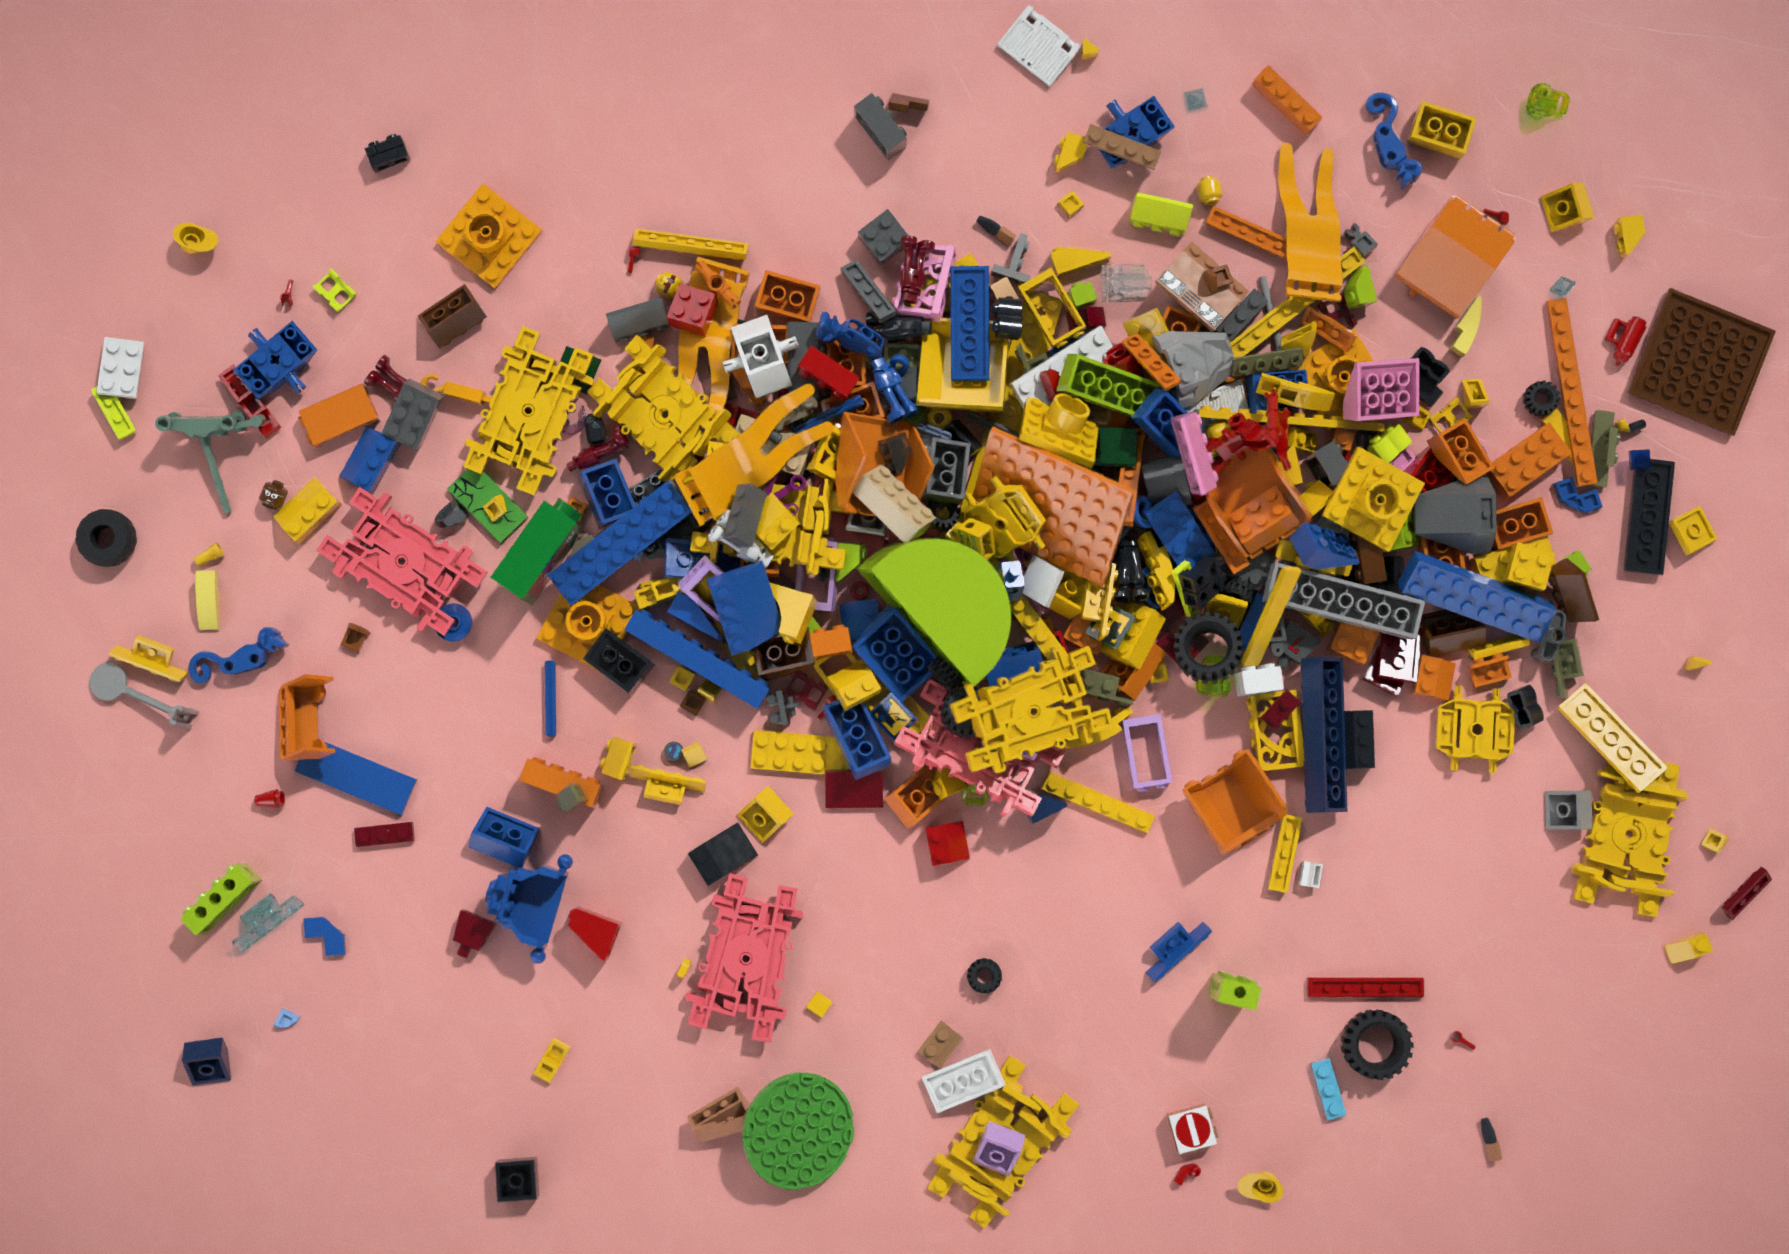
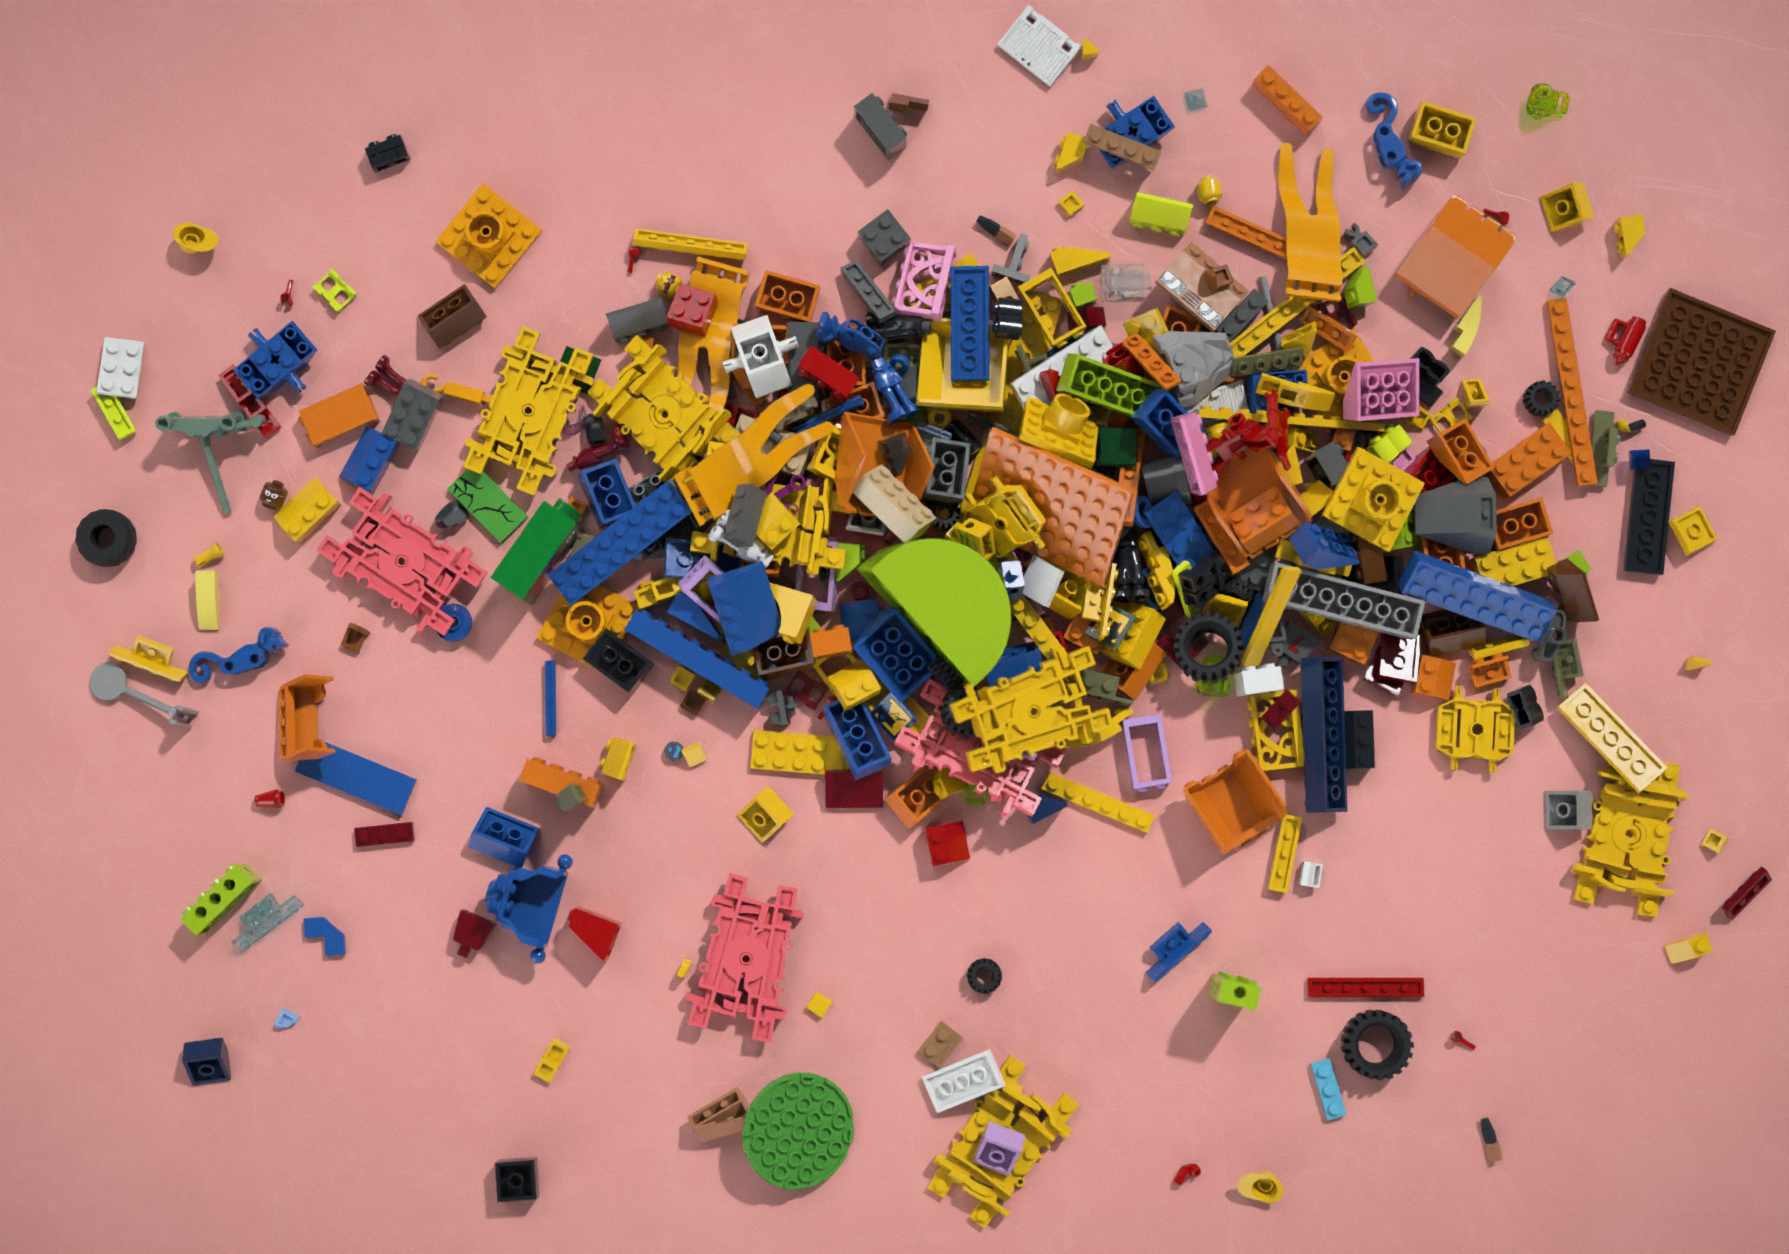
(495, 508): yellow slope -> none
(665, 785): yellow bracket -> none
(711, 278): orange pin -> none
(722, 854): black slope -> none
(913, 279): dark red piece -> none
(1192, 1128): piece -> none
(1528, 567): yellow brick -> none
(1568, 495): blue tile -> none

